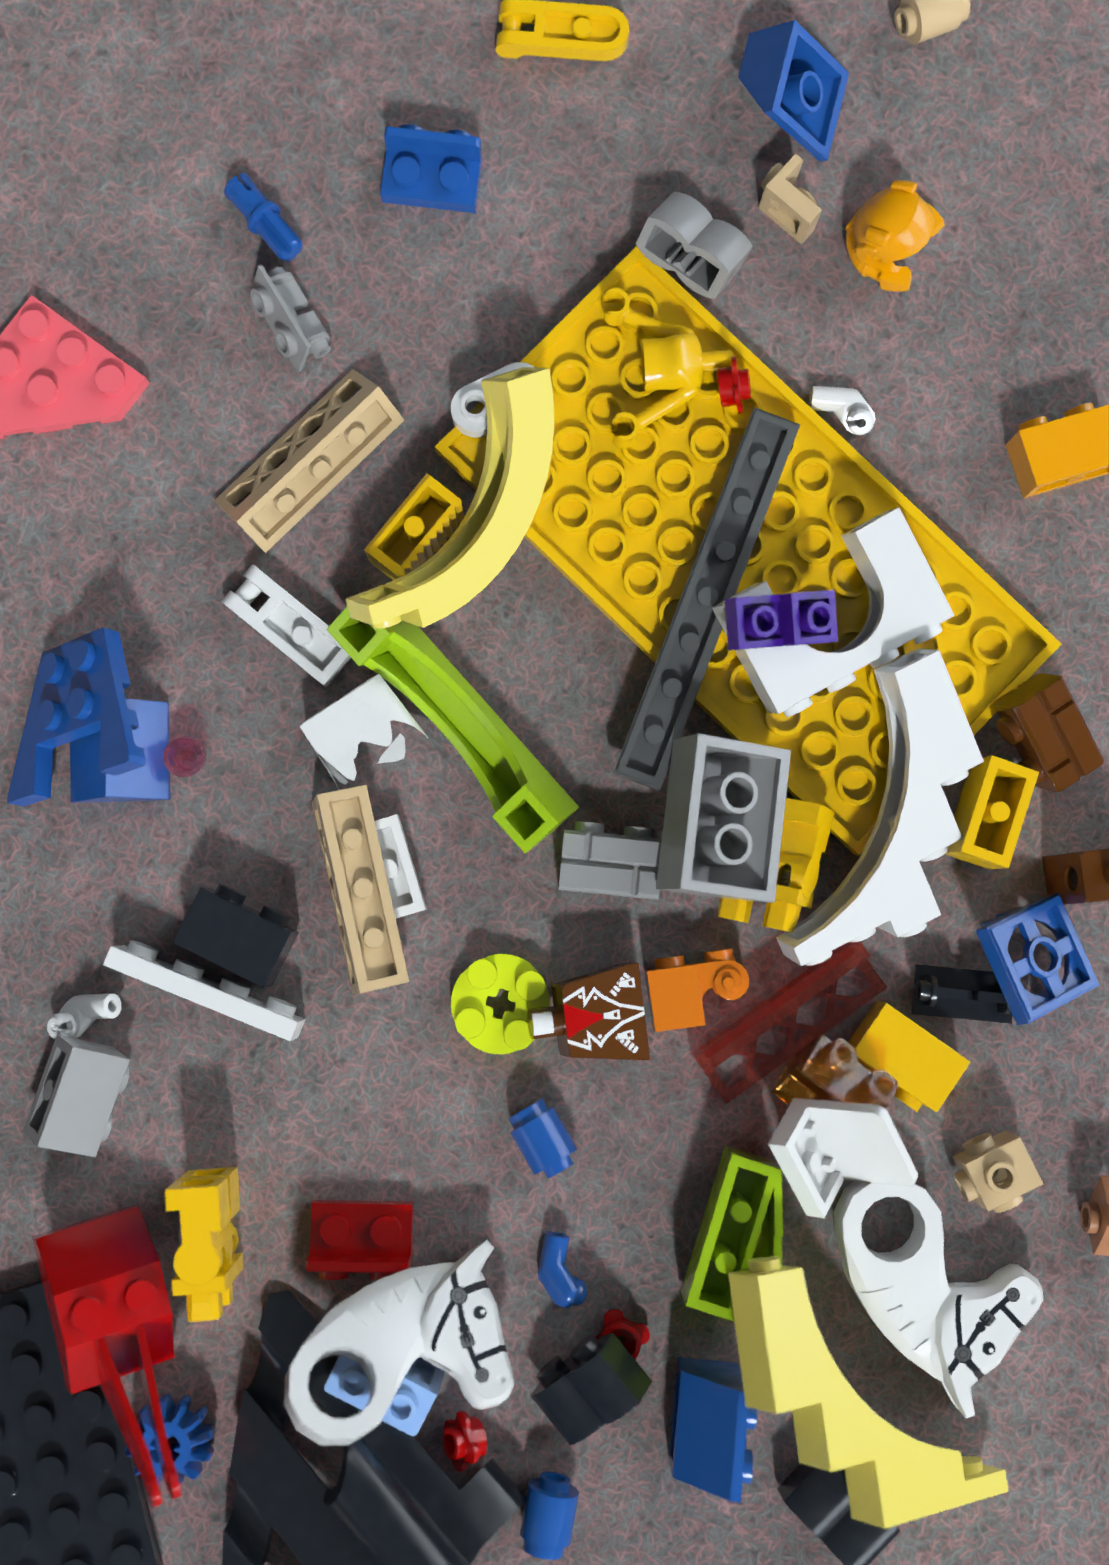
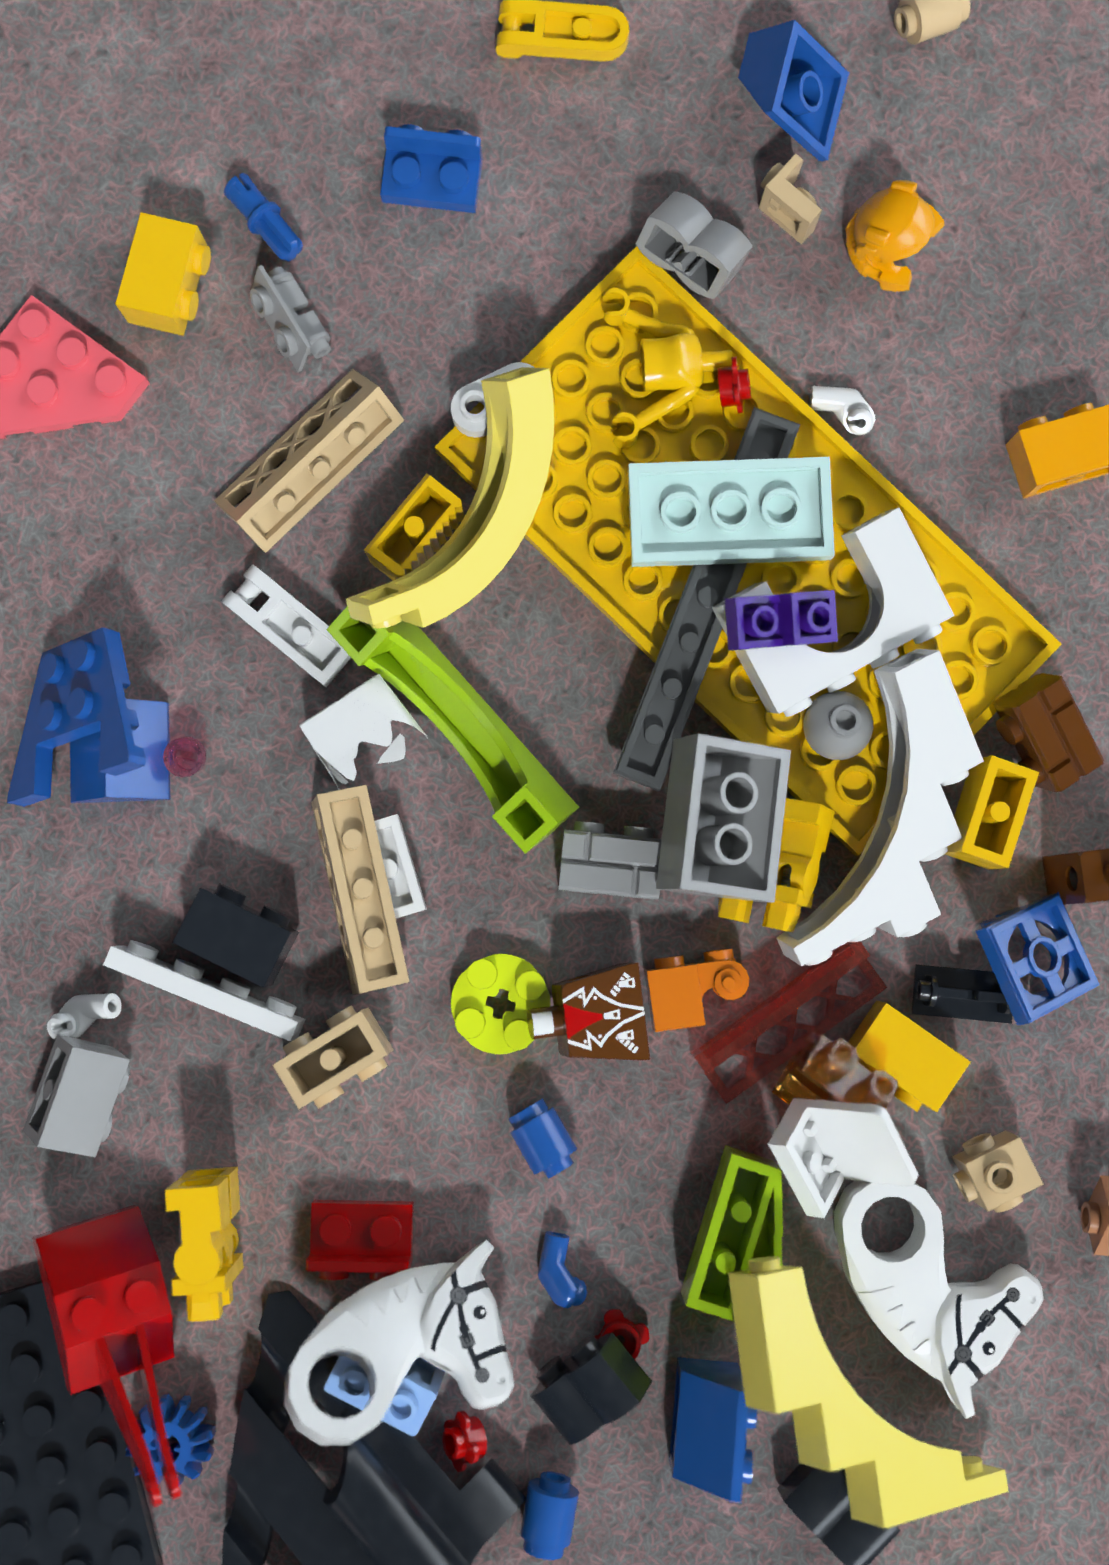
(163, 274): none -> yellow brick
(320, 1065): none -> tan brick
(730, 511): none -> light aqua plate
(838, 725): none -> light grey brick

